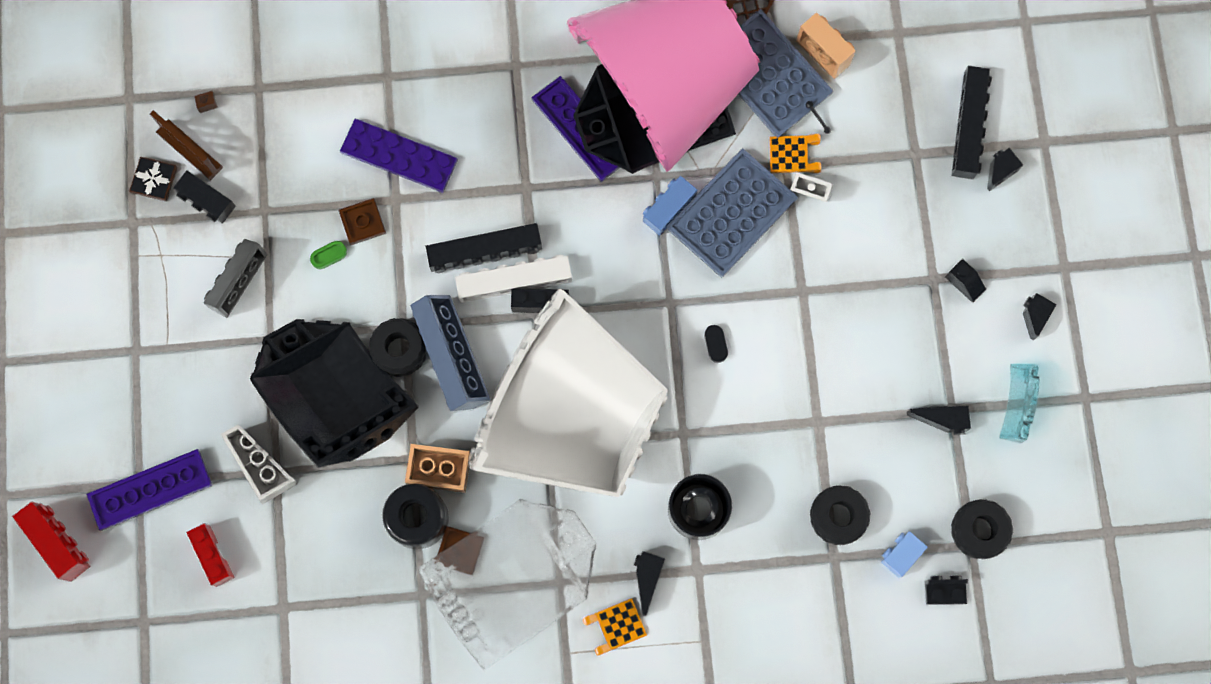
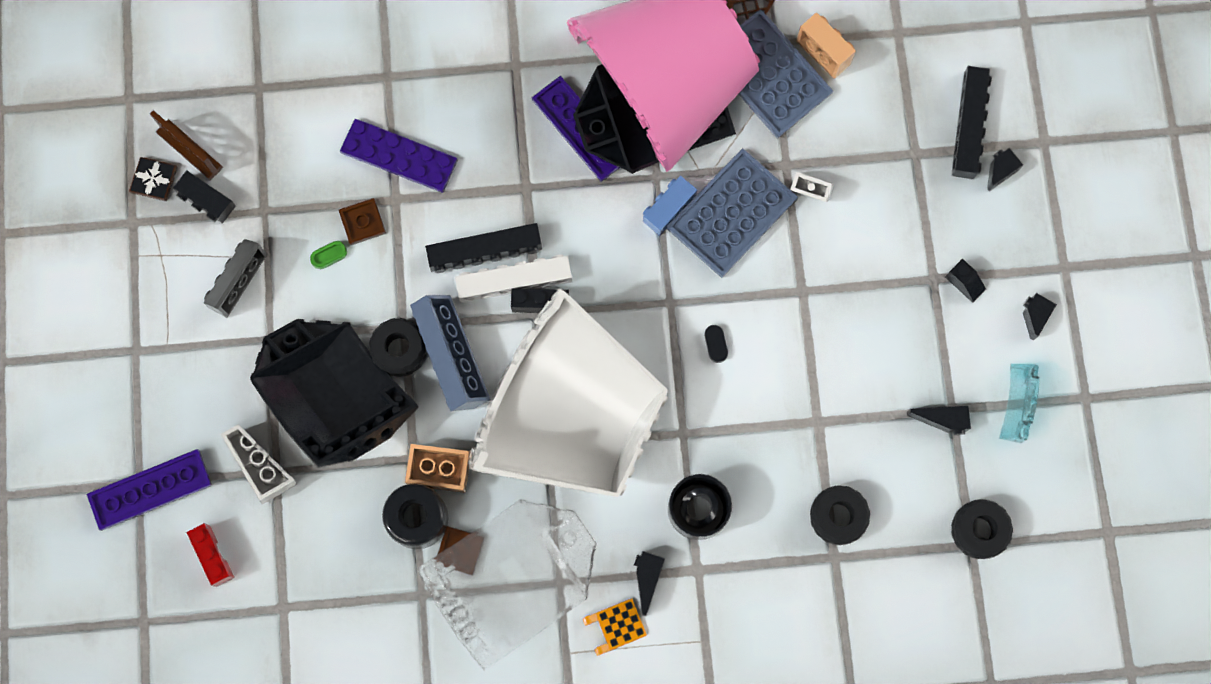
(51, 541): red brick -> none
(205, 102): reddish brown slope -> none
(790, 154): light orange flag -> none
(809, 104): black hinge -> none
(903, 554): light blue brick -> none
(945, 591): black bracket -> none

